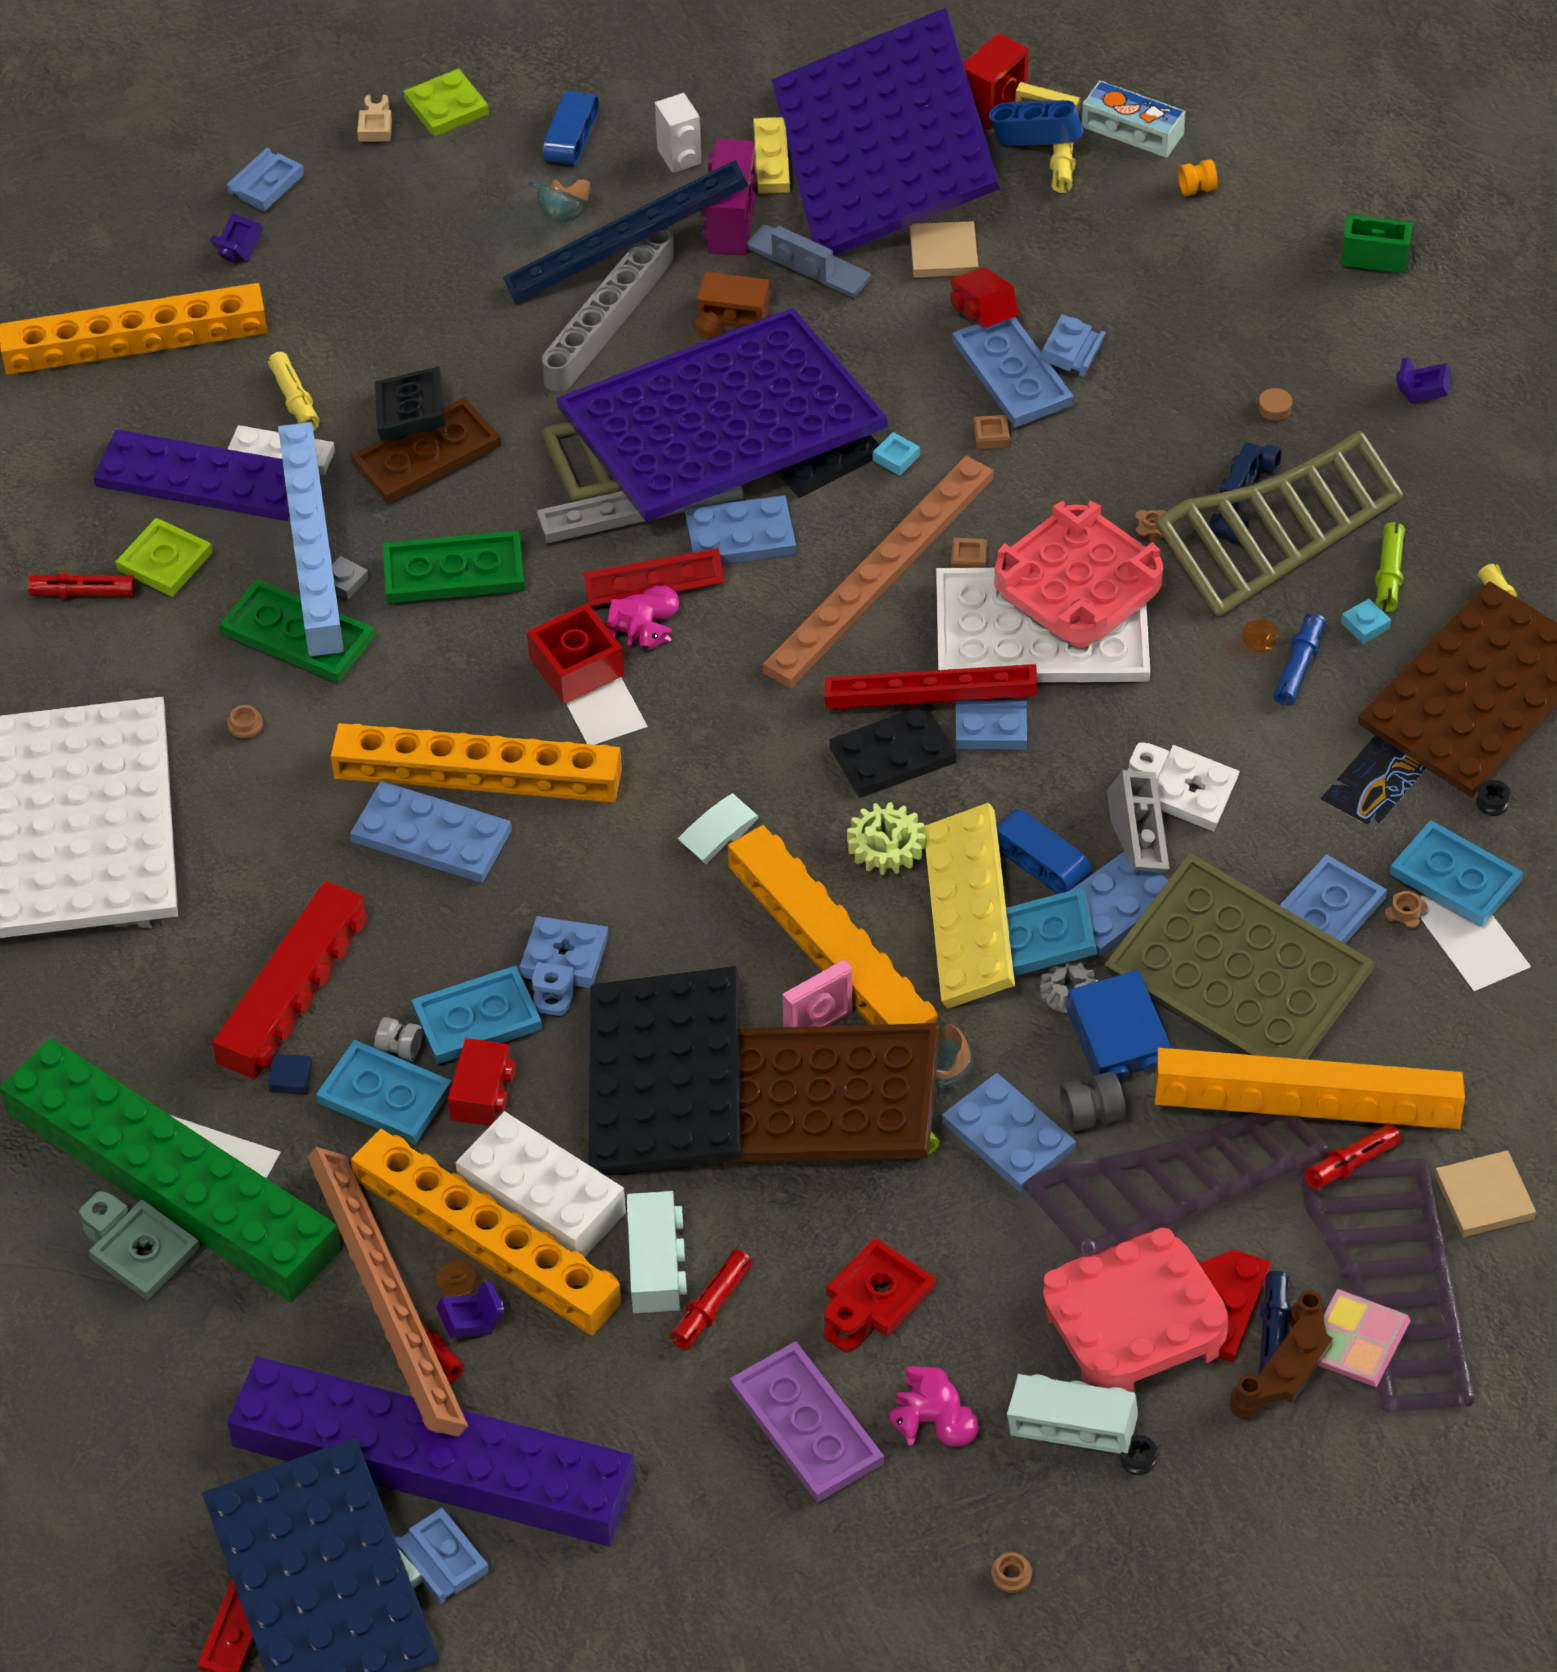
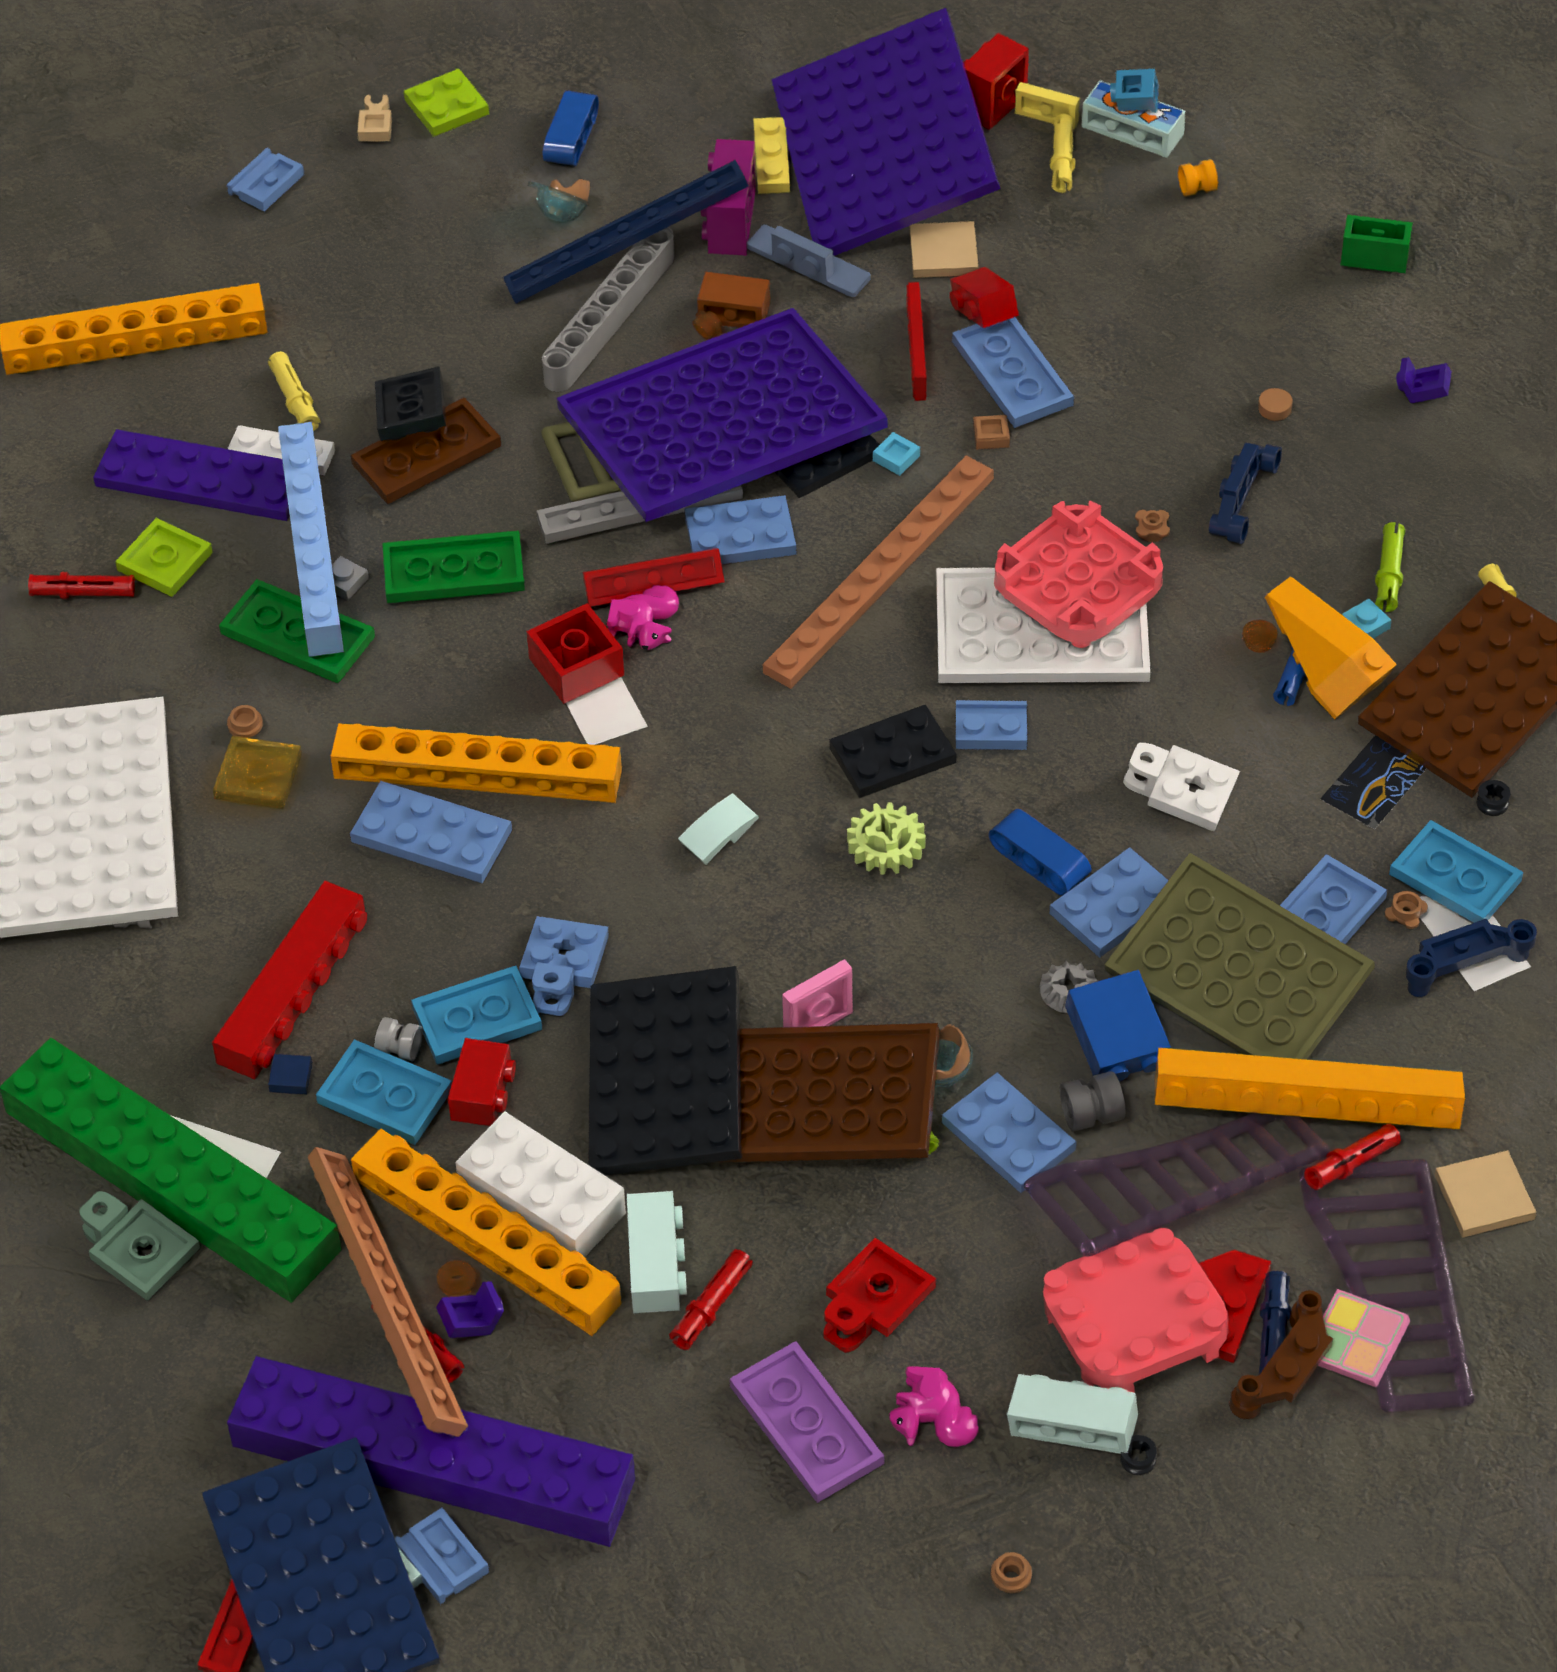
(237, 238): dark purple bracket -> none
(257, 772): none -> clear yellow plate
(678, 132): white brick -> none
(824, 929): light orange brick -> none
(916, 341): none -> red tile
(930, 686): red plate -> none
(968, 553): medium nougat tile -> none
(968, 906): light yellow plate -> none
(1036, 122): blue beam -> none
(1050, 931): dark azure plate -> none
(1072, 345): medium blue plate -> none
(1135, 90): none -> dark azure brick
(1138, 820): light grey slope -> none
(1253, 493): olive bar -> none
(1333, 651): none -> light orange wedge
(1465, 948): none -> dark blue plate

